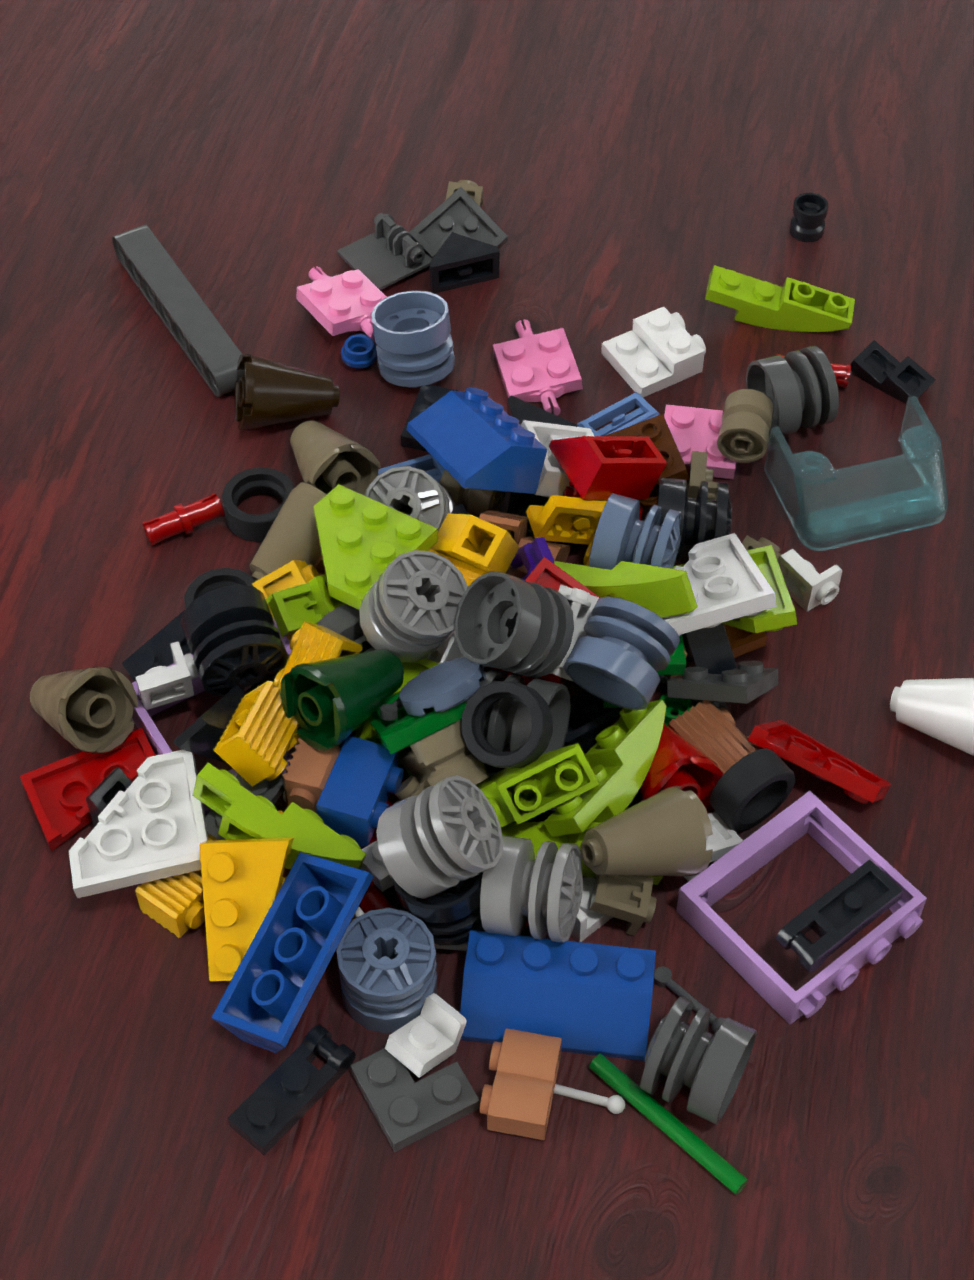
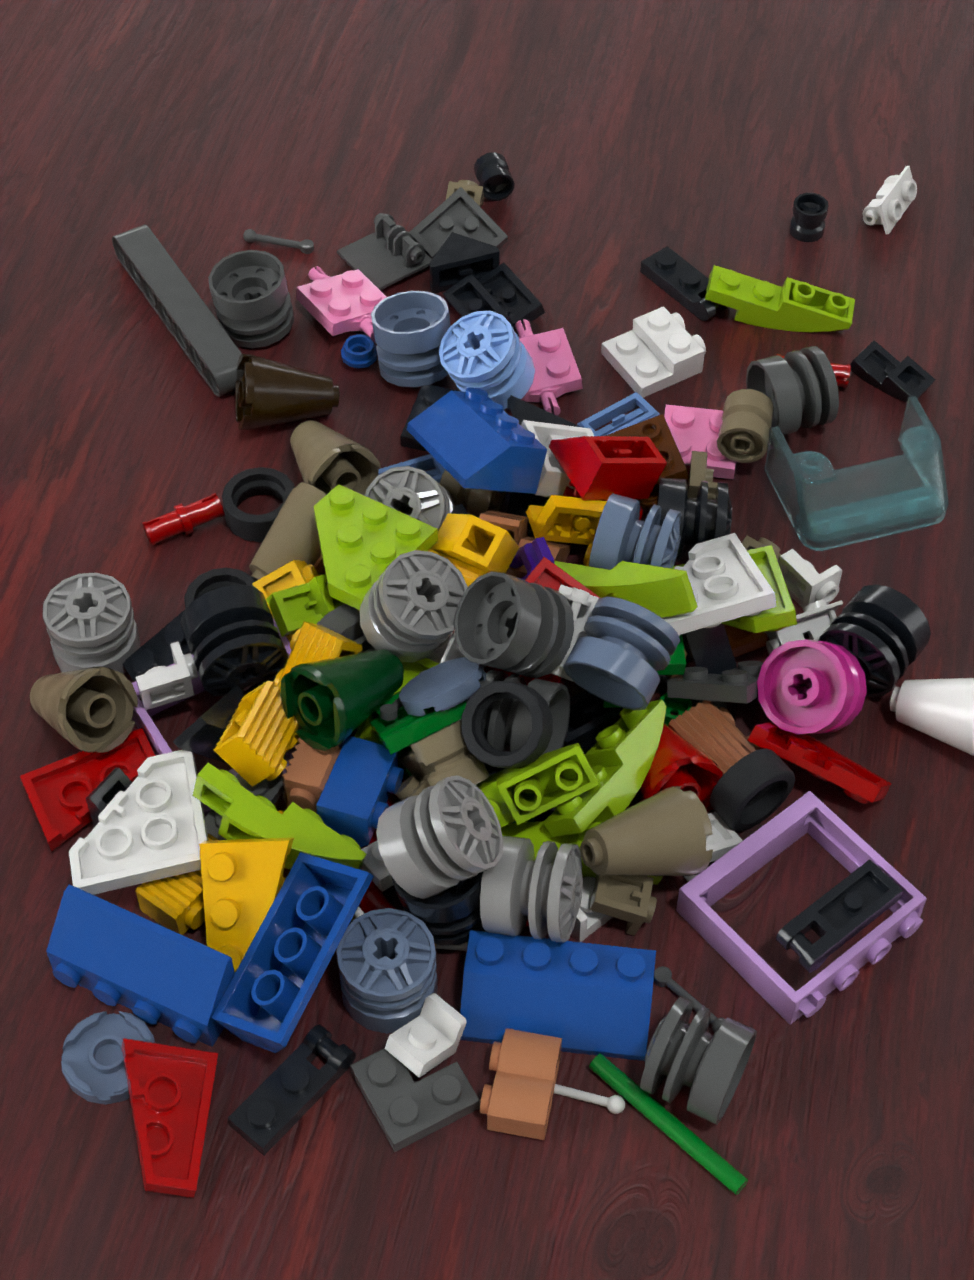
(90, 623): none -> light grey wheel
(95, 1058): none -> sand blue tile
(139, 965): none -> blue slope
(170, 1111): none -> red wing
(252, 298): none -> dark grey wheel
(306, 246): none -> dark grey hinge
(488, 356): none -> light blue wheel
(494, 176): none -> black wheel
(496, 292): none -> black slope
(681, 282): none -> black plate
(813, 621): none -> white hinge
(835, 692): none -> dark pink wheel
(882, 632): none -> black wheel
(891, 200): none -> white hinge

